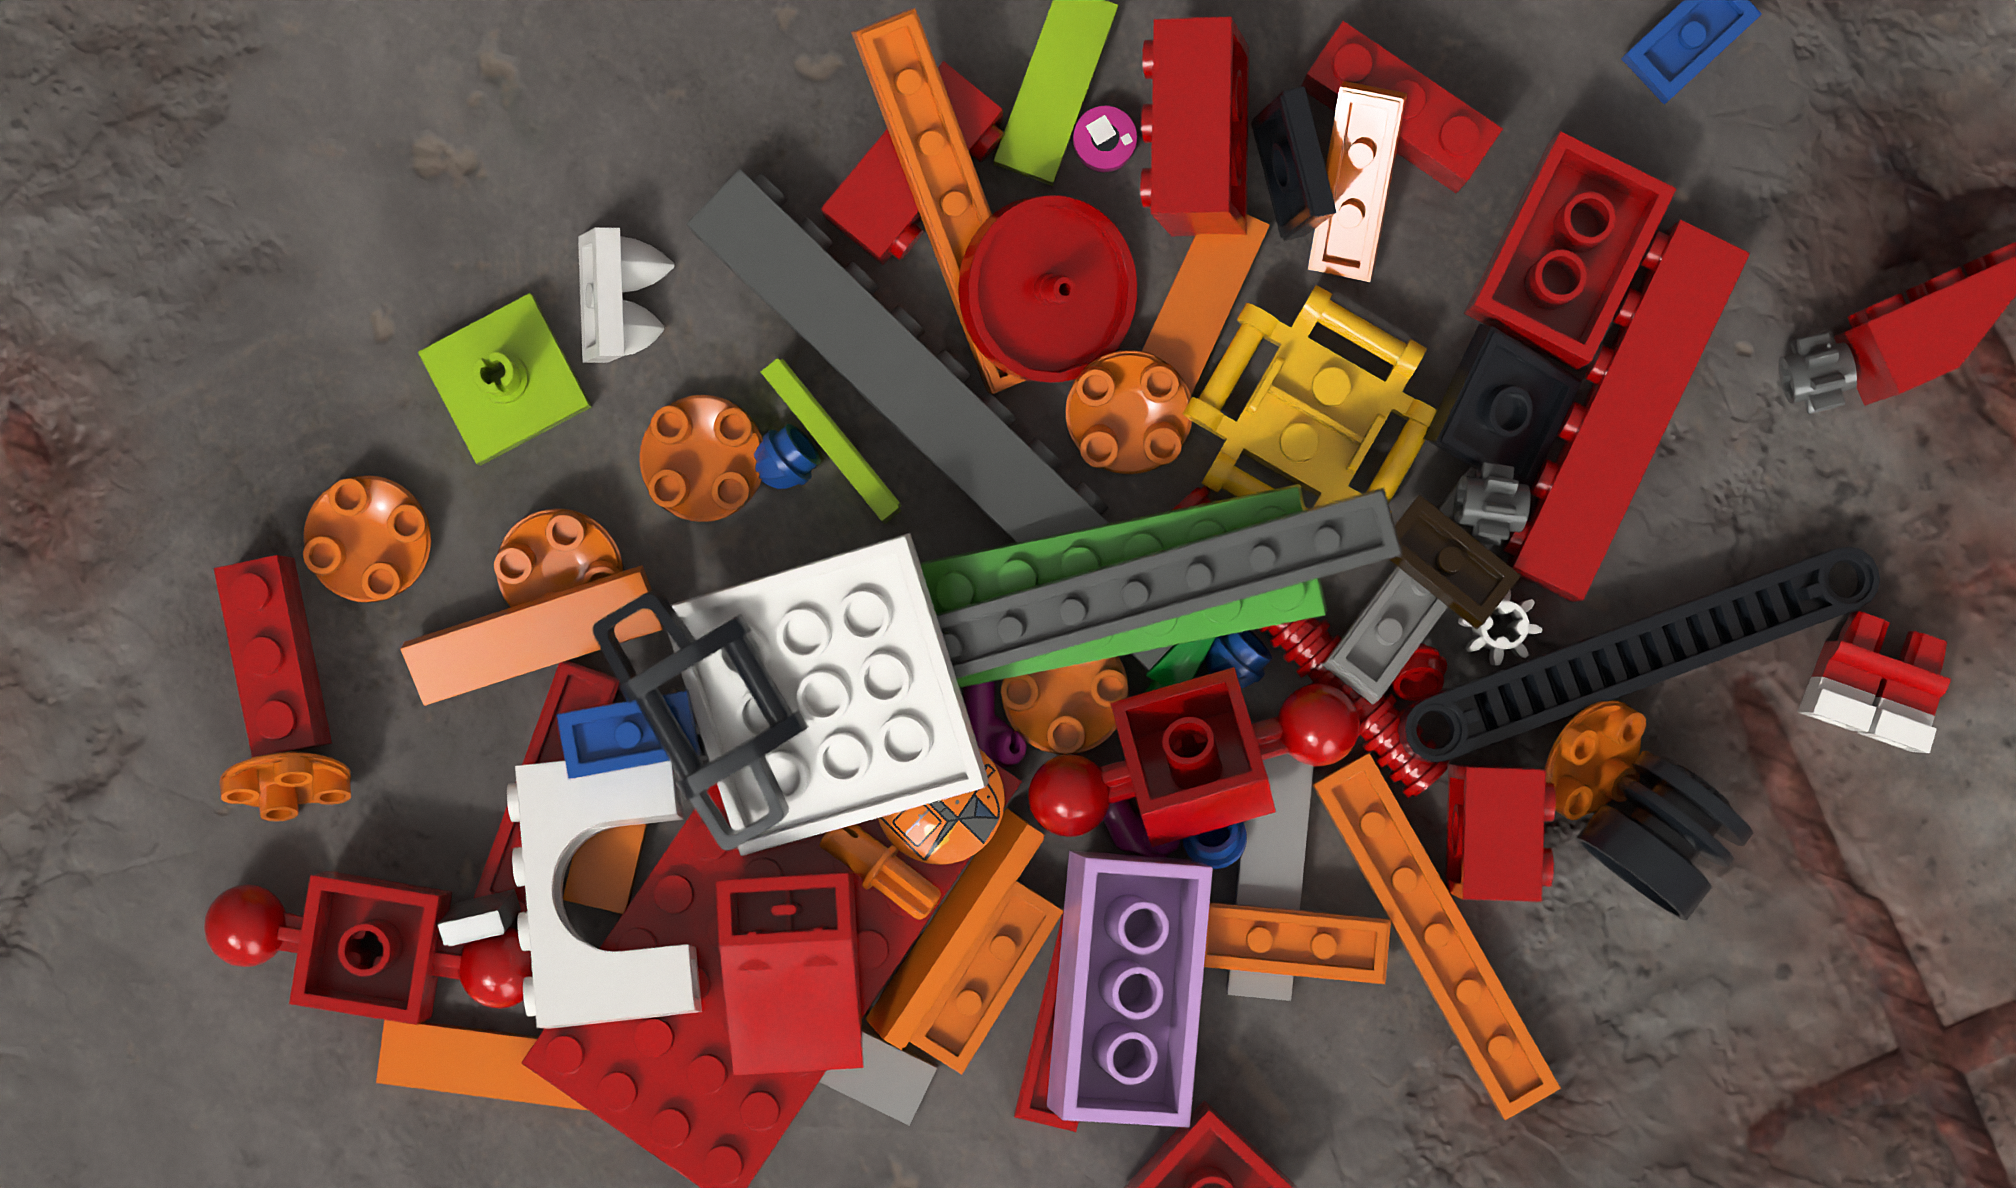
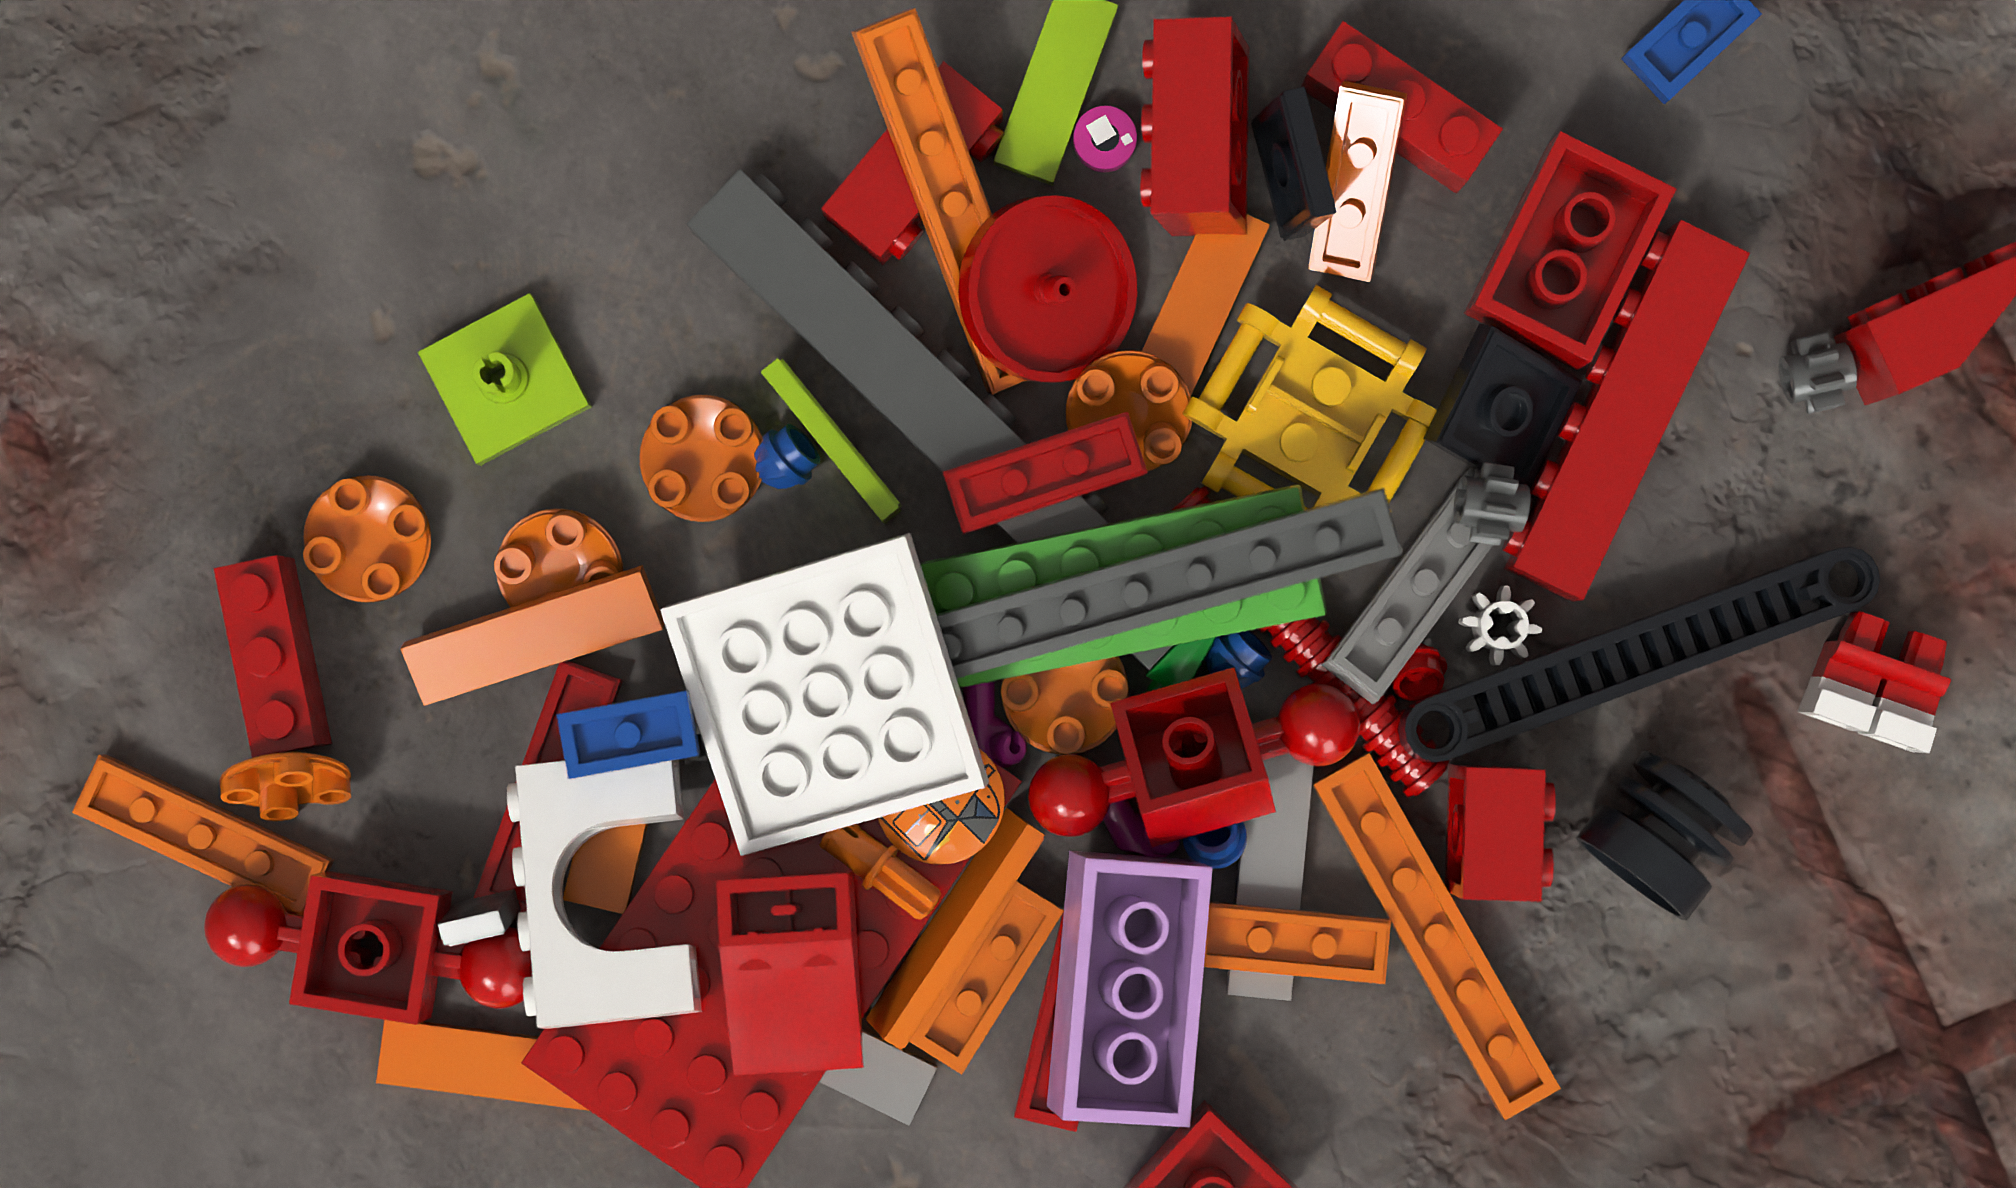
(197, 832): none -> orange tile
(606, 270): white tile -> none
(693, 773): black bar -> none
(1045, 472): none -> red tile
(1451, 563): dark brown plate -> none
(1594, 756): orange dish -> none

